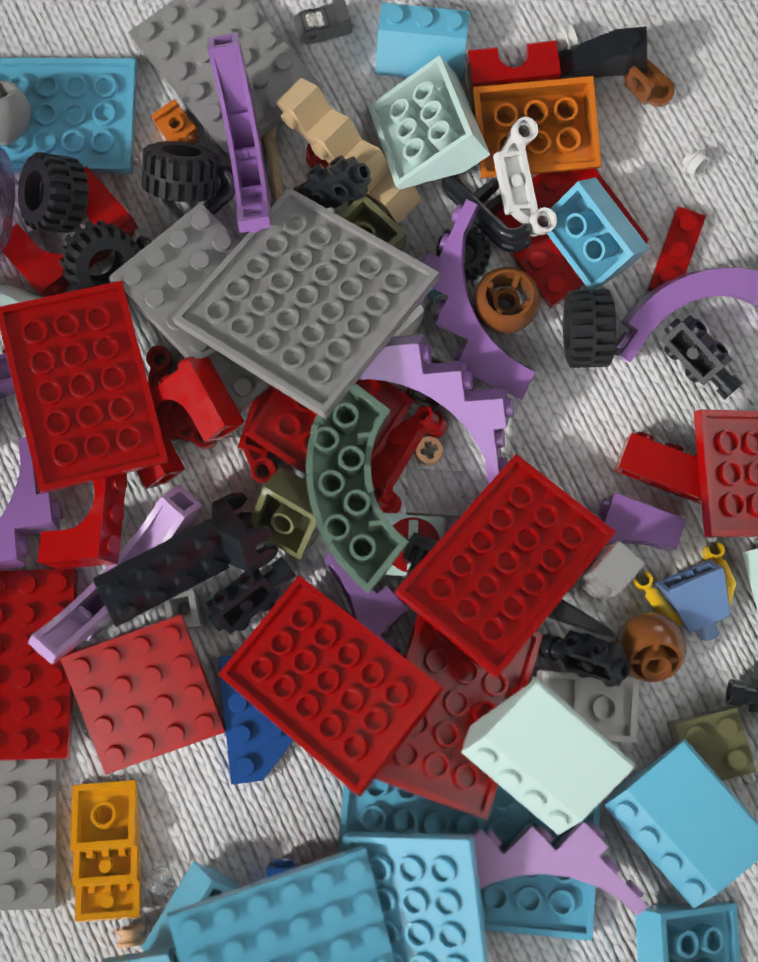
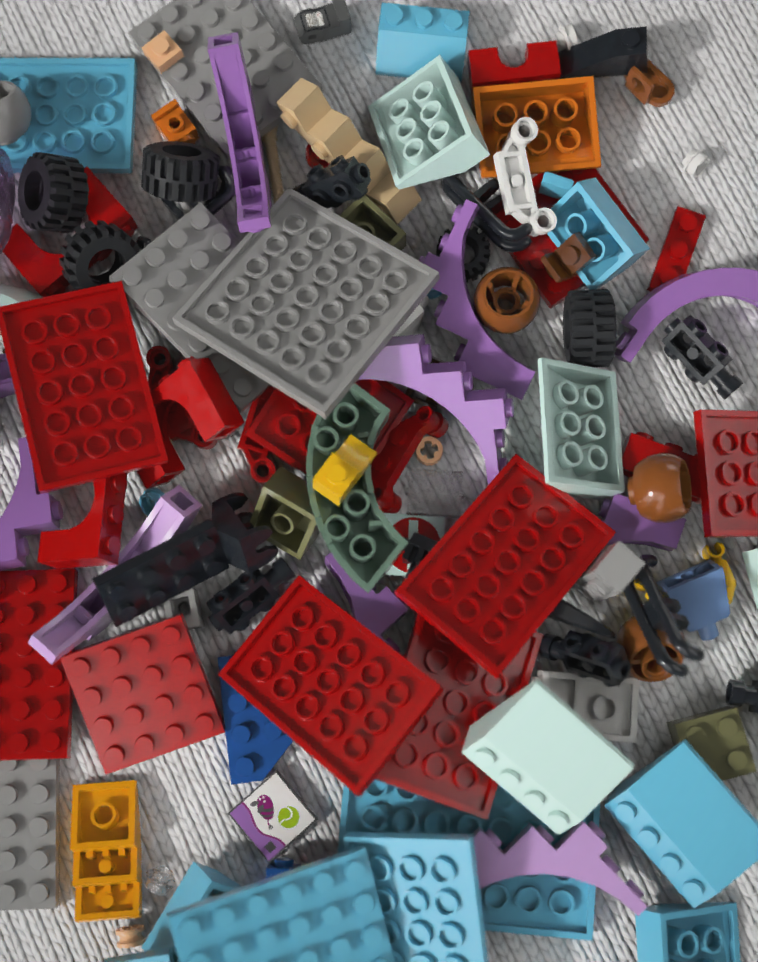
(149, 499): none -> medium azure plate
(162, 51): none -> light nougat plate
(272, 816): none -> tile
(343, 470): none -> yellow arch
(555, 185): none -> medium azure tile
(568, 258): none -> reddish brown bracket
(580, 429): none -> light aqua slope
(661, 488): none -> dark orange wheel
(661, 615): none -> black piece

